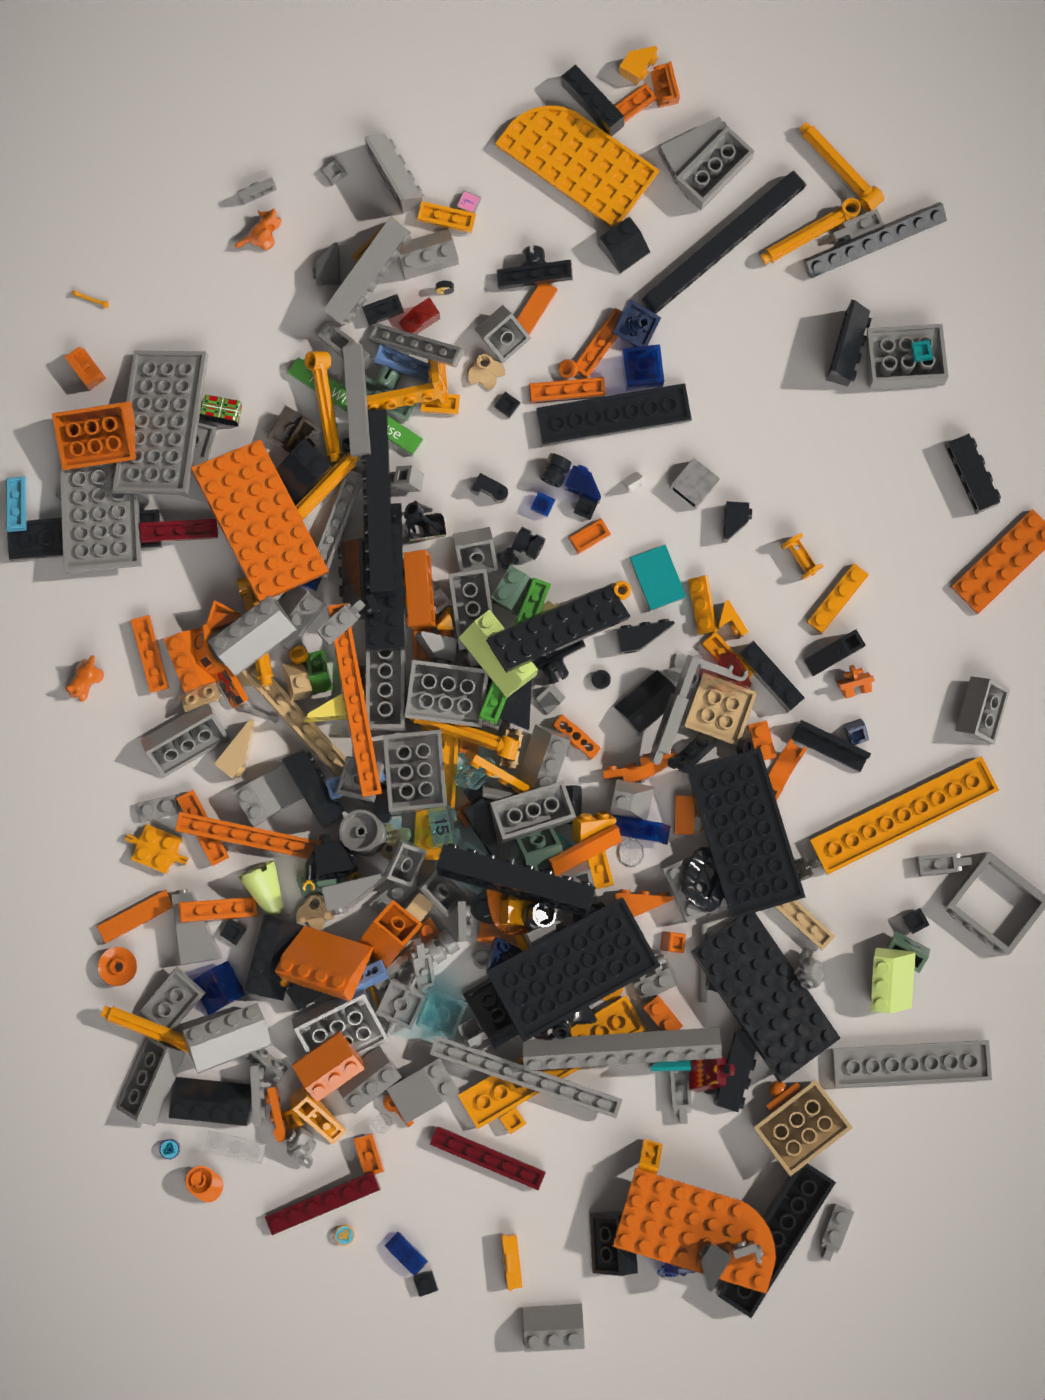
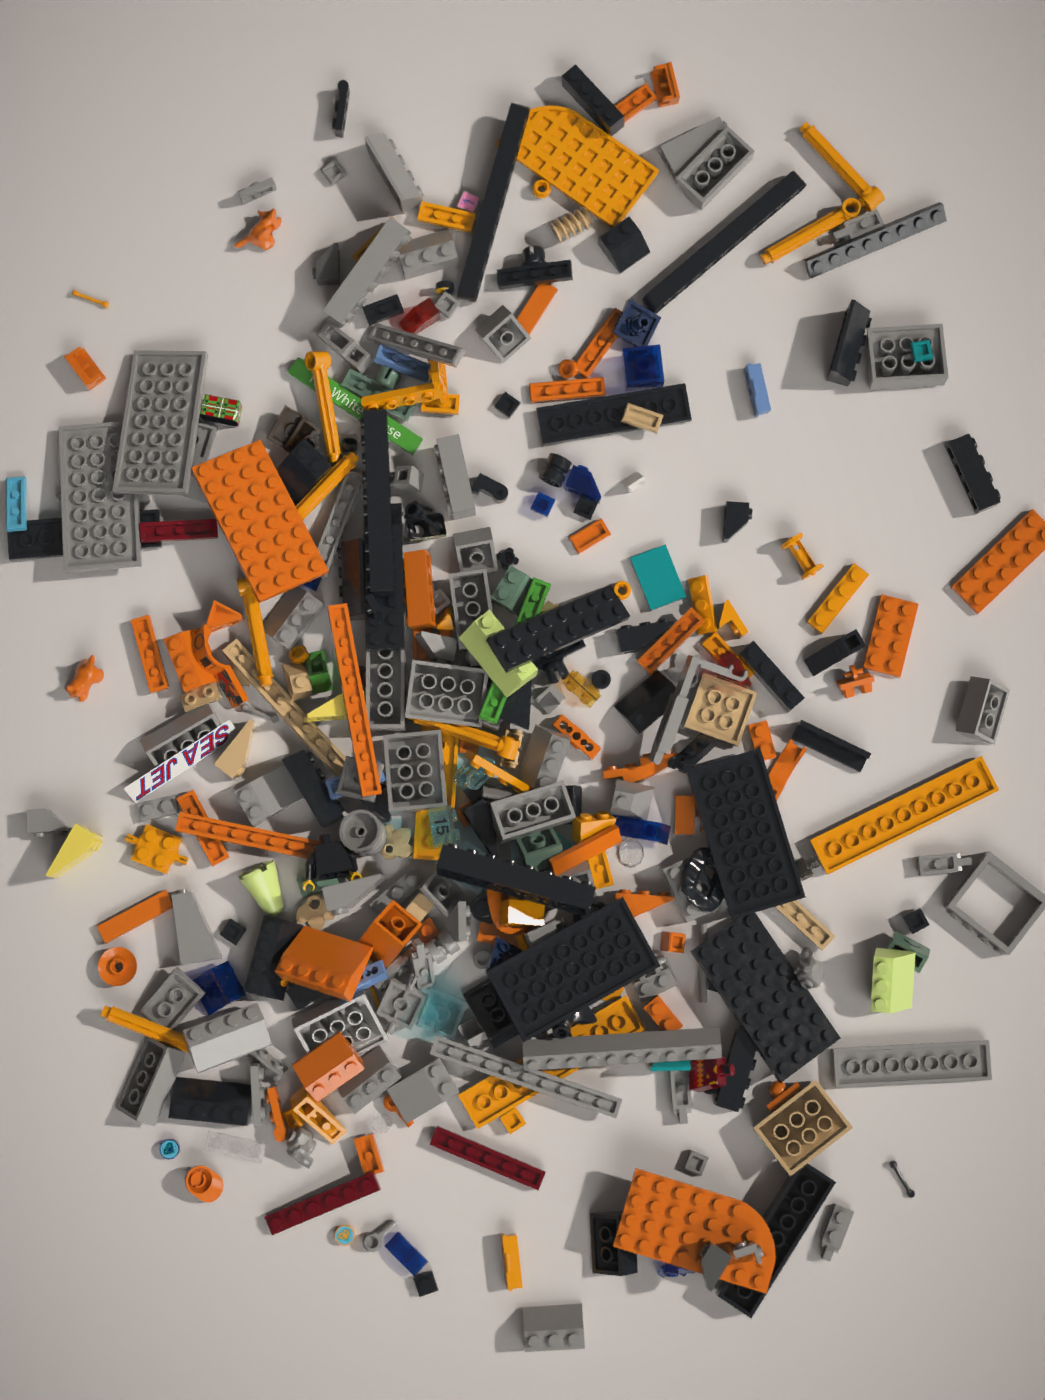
(44, 821): none -> light grey slope
(76, 848): none -> light yellow slope
(95, 435): orange slope -> none
(181, 761): none -> sticker
(217, 909): orange tile -> none
(252, 635): light grey slope -> none
(340, 622): light grey hinge -> none
(341, 108): none -> black plate
(356, 400): light grey tile -> none
(372, 1241): none -> light grey plate
(405, 863): light grey slope -> none
(447, 305): none -> light grey plate
(456, 477): none -> light grey brick
(485, 374): tan plate -> none
(493, 202): none -> black beam
(528, 543): black wheel -> none
(538, 915): black wheel -> none
(541, 183): none -> light orange plate
(570, 225): none -> tan piece
(574, 683): none -> clear yellow hinge
(637, 62): light orange slope -> none
(642, 418): none -> tan tile
(650, 1156): light orange plate -> none
(671, 641): none -> orange plate
(695, 483): flat silver piece -> none
(695, 1162): none -> light grey tile
(744, 745): black tile -> none
(757, 389): none -> medium blue piece
(856, 732): dark blue slope -> none
(890, 635): none -> orange plate
(910, 1193): none -> black hinge

